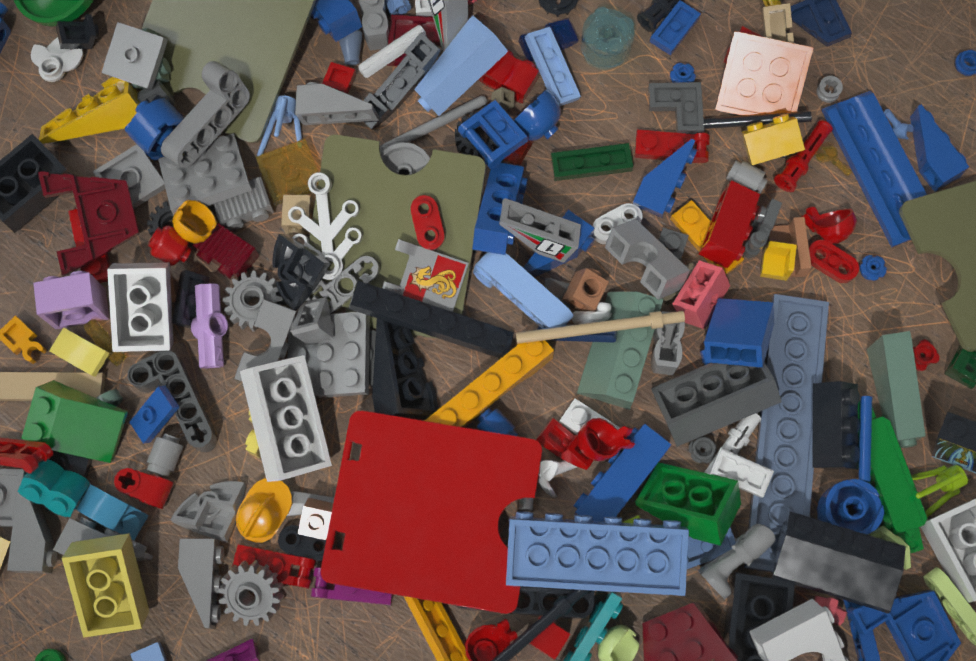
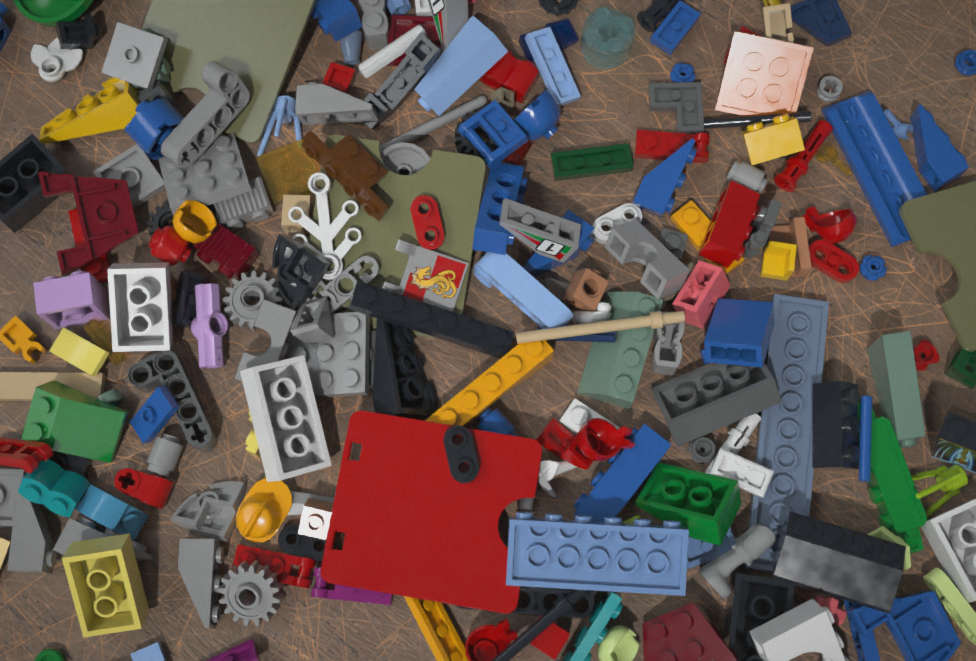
(352, 168): none -> reddish brown bracket
(461, 454): none -> black plate
(863, 502): blue brick -> none

